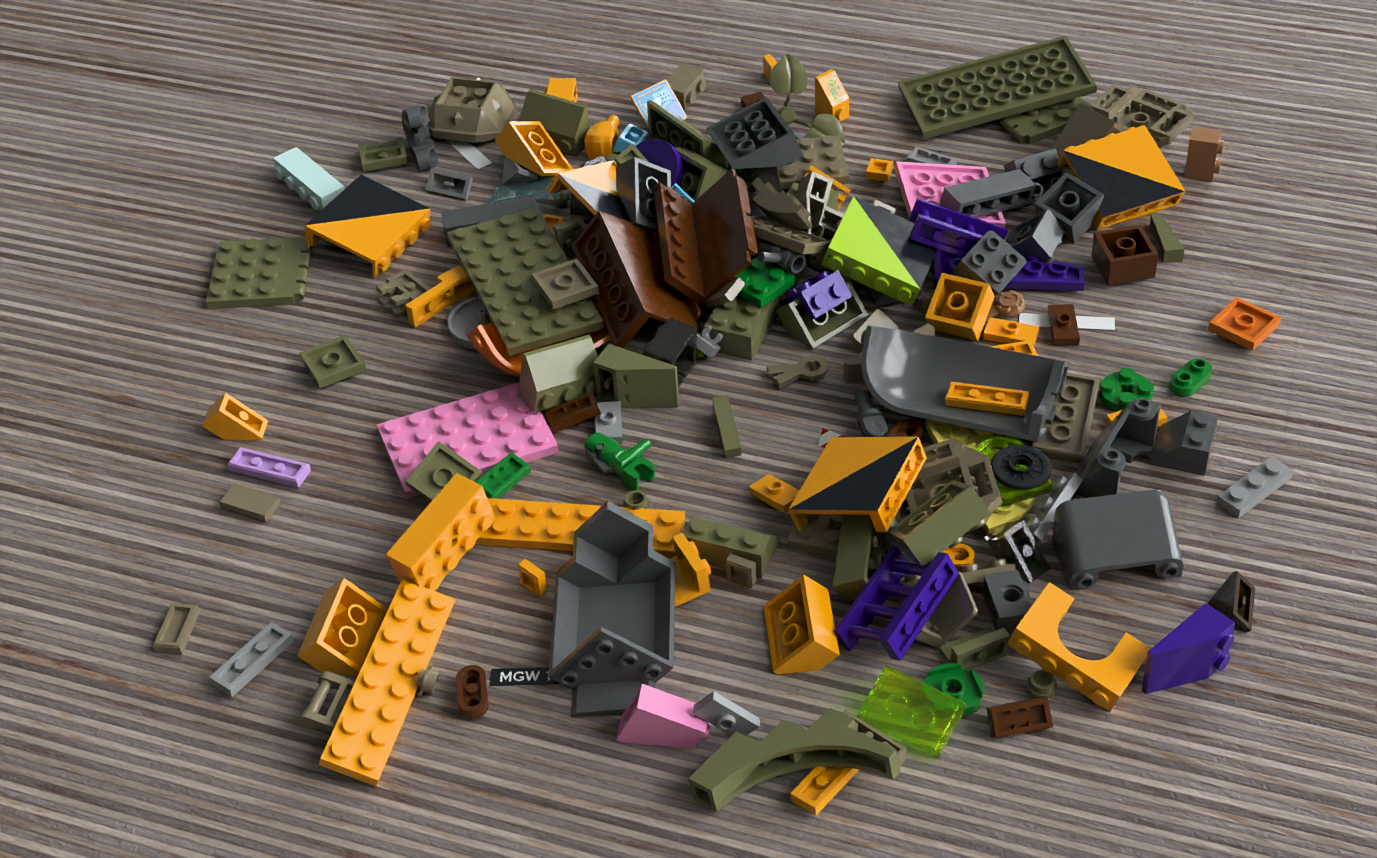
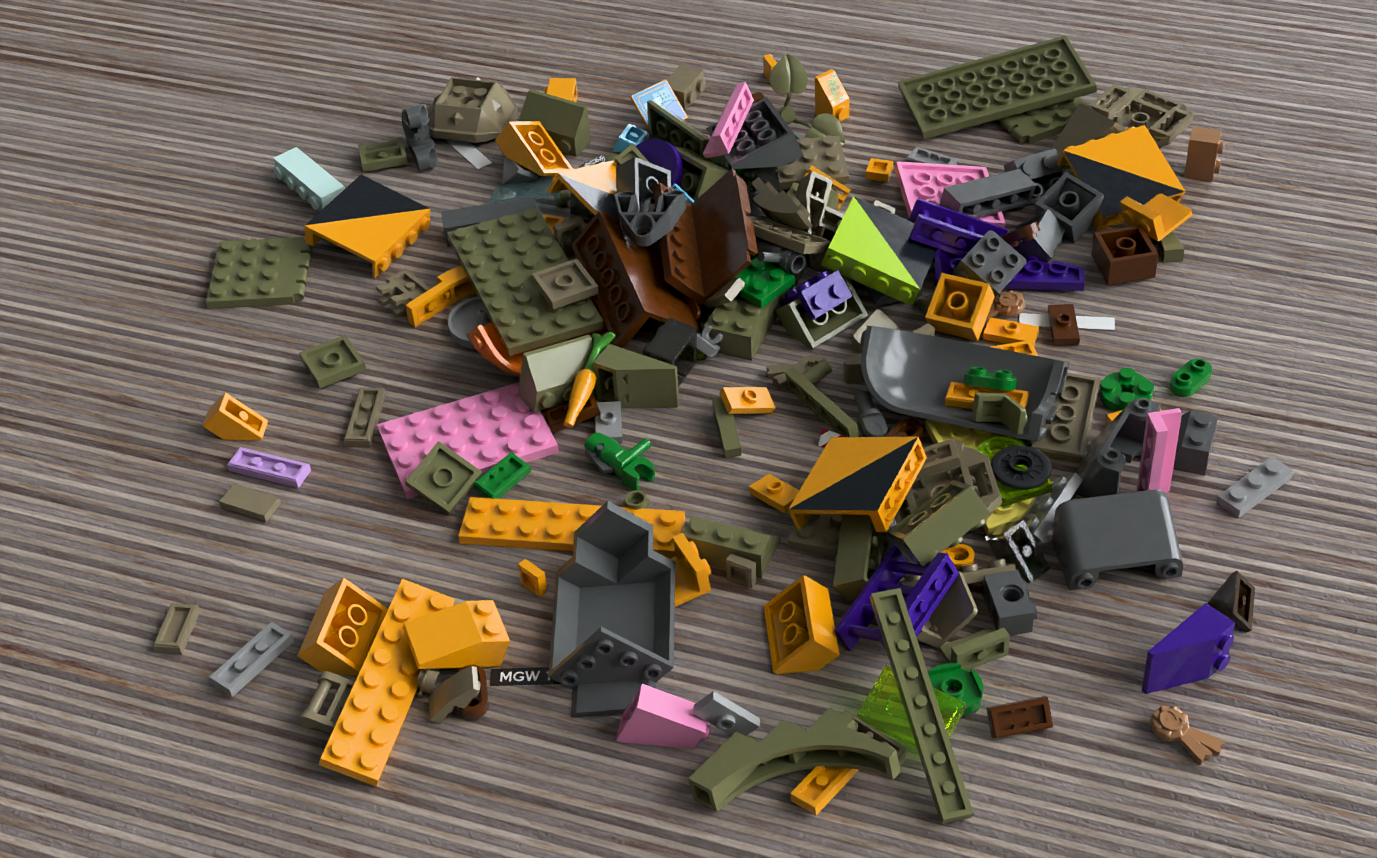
(364, 417): none -> dark tan tile
(442, 533): light orange brick -> none
(449, 183): light grey slope -> none
(455, 691): none -> dark tan slope
(458, 636): none -> light orange slope
(585, 379): none -> light orange piece
(602, 137): light orange piece -> none
(656, 224): none -> dark grey connector
(730, 122): none -> bright pink panel
(747, 400): none -> light orange plate
(803, 388): none -> olive piece
(921, 707): none -> olive plate
(980, 378): none -> green plate
(999, 408): none -> olive bracket
(1026, 233): none -> reddish brown plate
(1042, 684): olive plate -> none
(1097, 679): light orange arch -> none
(1157, 216): none -> light orange bracket
(1159, 450): none -> bright pink panel
(1173, 726): none -> medium nougat piece
(1244, 323): orange plate -> none

